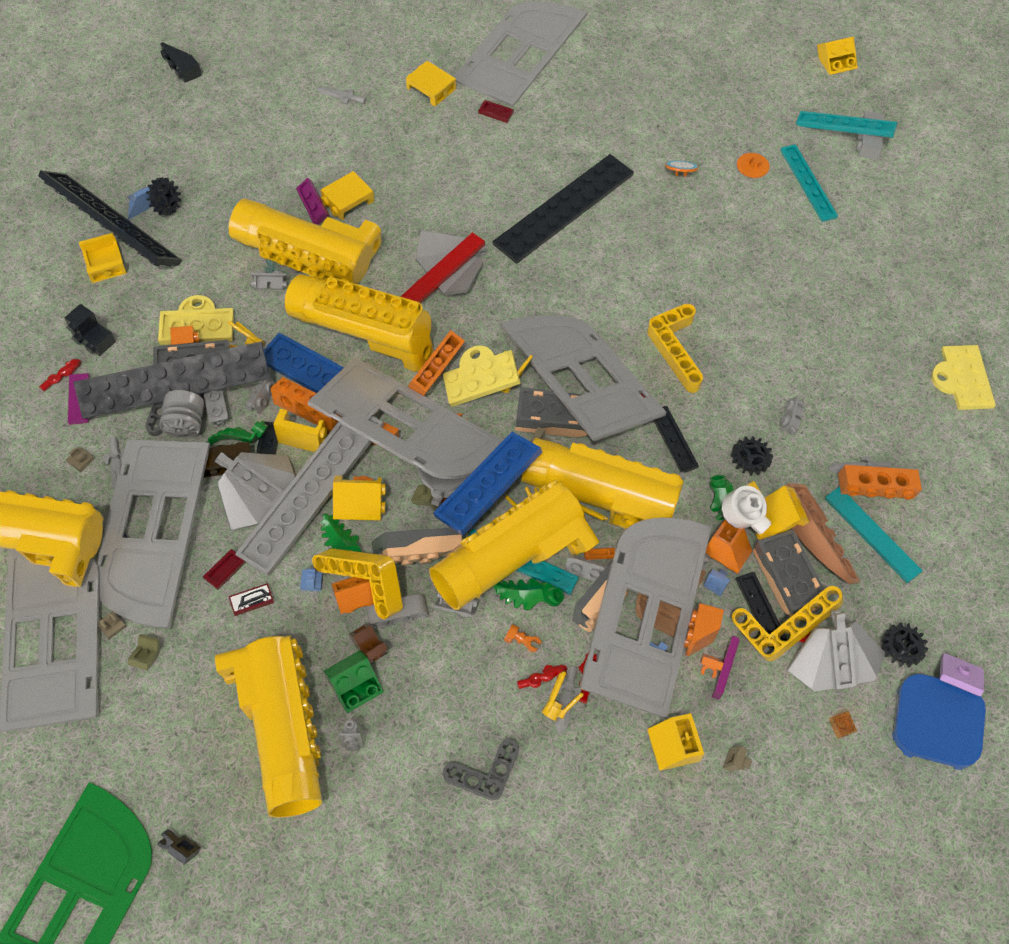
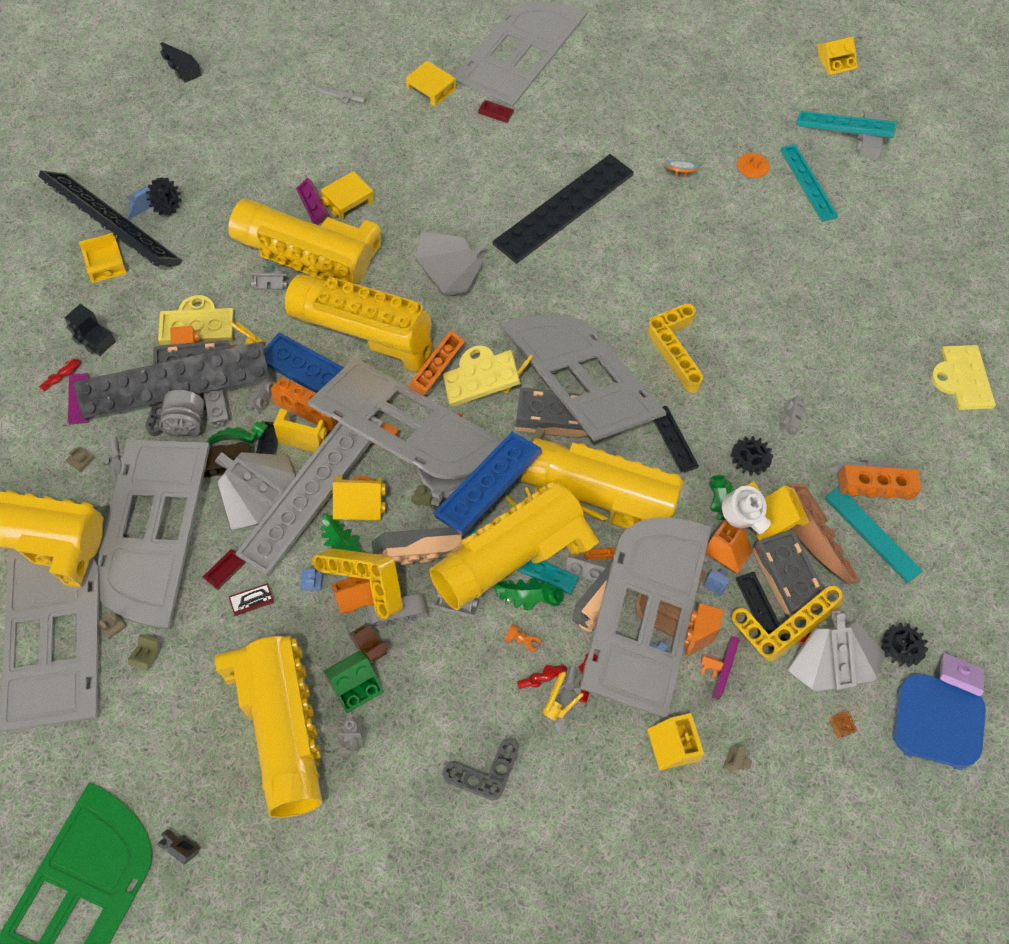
(444, 268): red tile -> none

